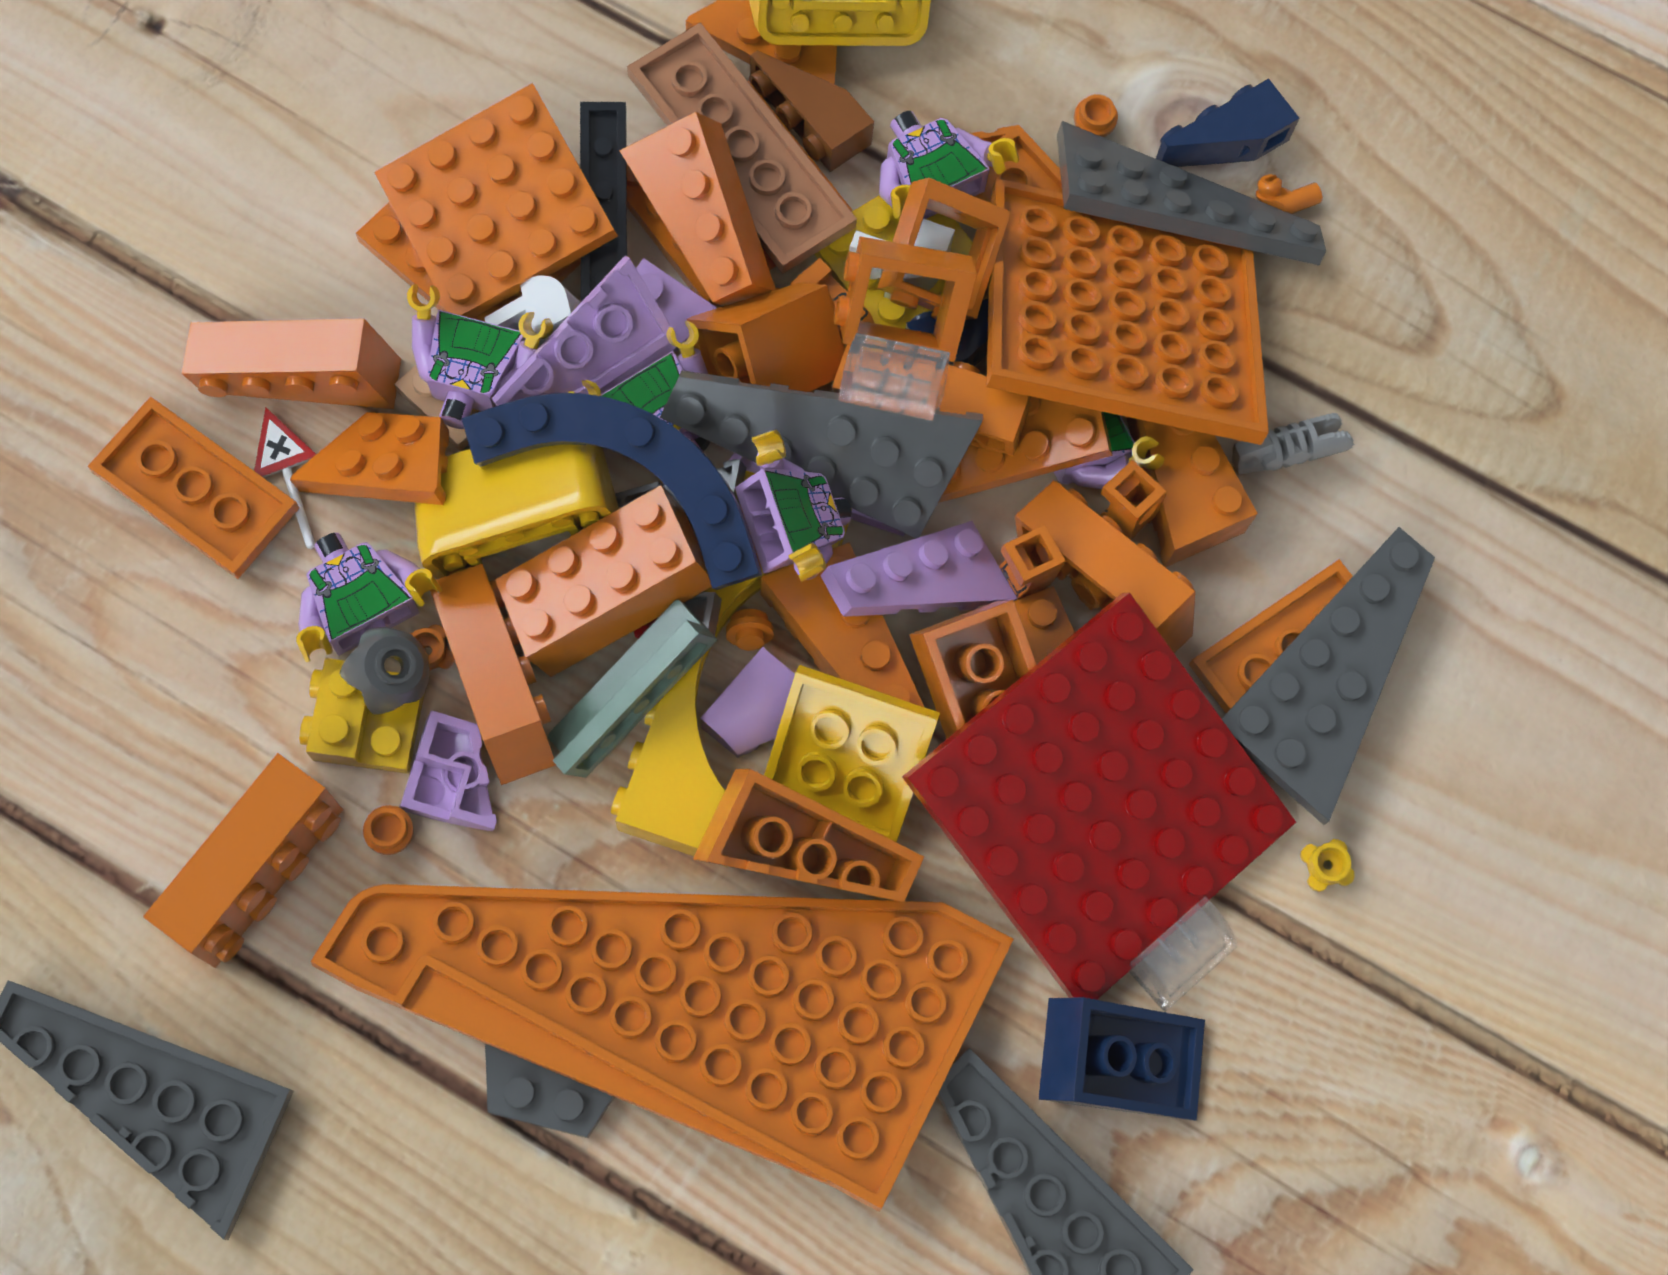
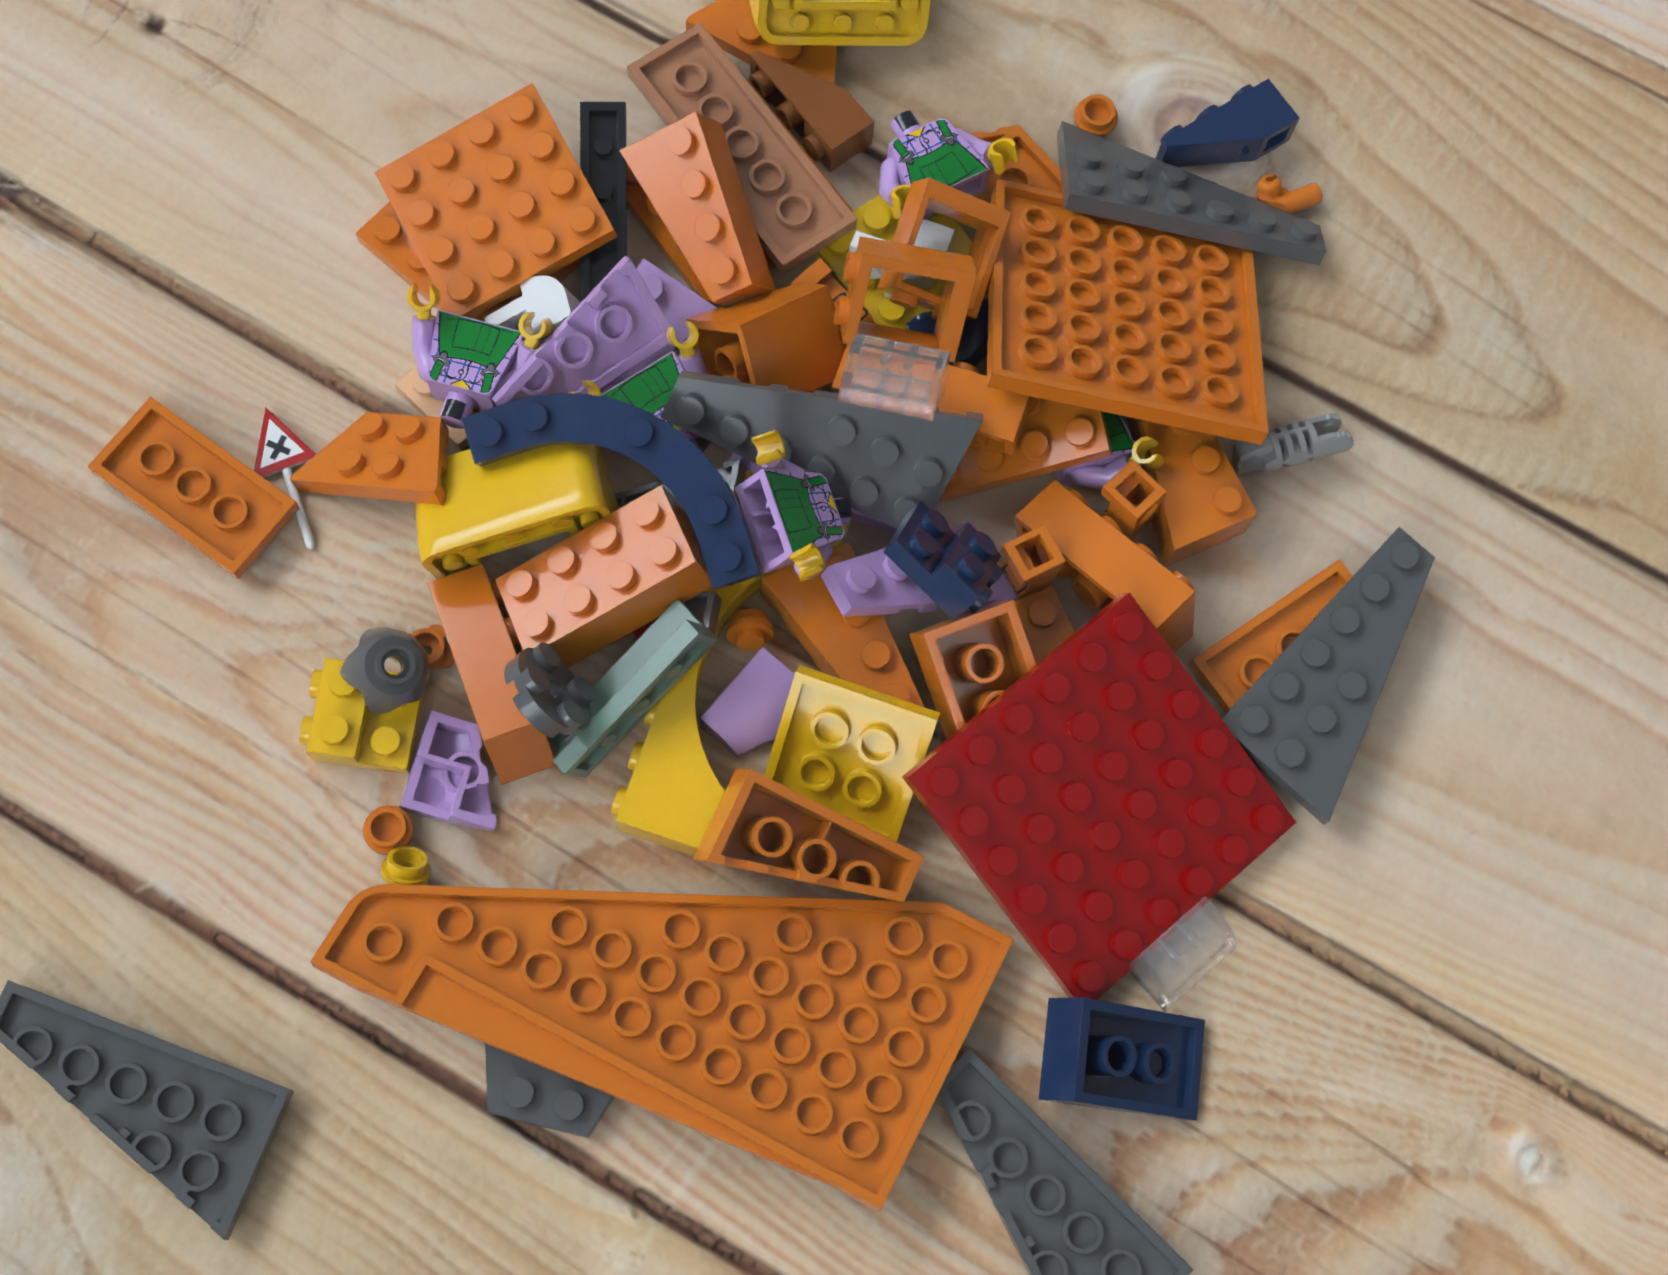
(246, 862): orange brick -> none
(293, 361): wedge -> none
(356, 593): torso -> none
(406, 867): none -> yellow plate
(549, 692): none -> dark grey plate
(945, 564): none -> dark blue plate
(1337, 855): yellow plate -> none

